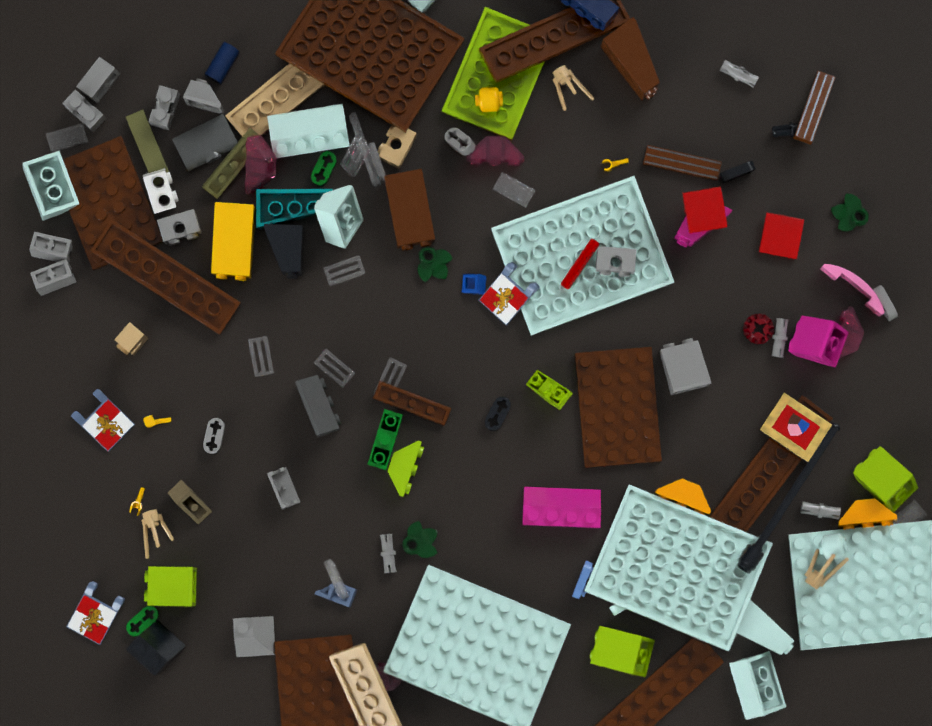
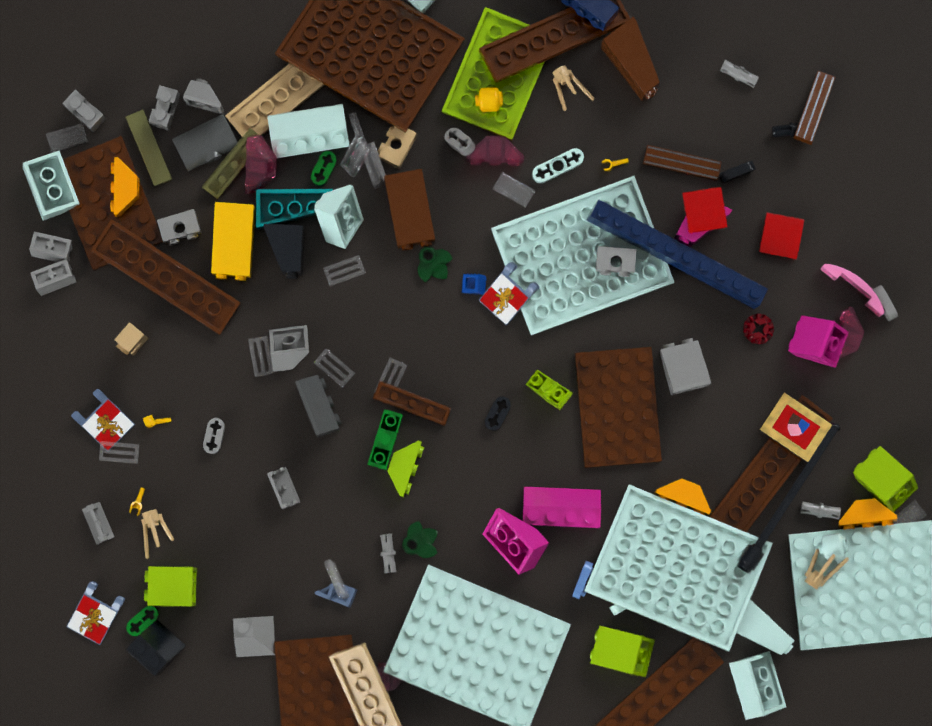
(98, 80): light grey hinge -> none
(98, 522): none -> light grey hinge
(124, 187): none -> light orange slope
(135, 454): none -> clear tile
(156, 191): white brick -> none
(189, 502): dark tan slope -> none
(222, 63): dark blue brick -> none
(288, 347): none -> light grey slope
(515, 540): none -> dark pink slope
(573, 164): none -> light aqua beam
(580, 264): red axle -> none
(676, 254): none -> dark blue brick
(780, 337): light grey pin -> none
(847, 212): dark green plate -> none

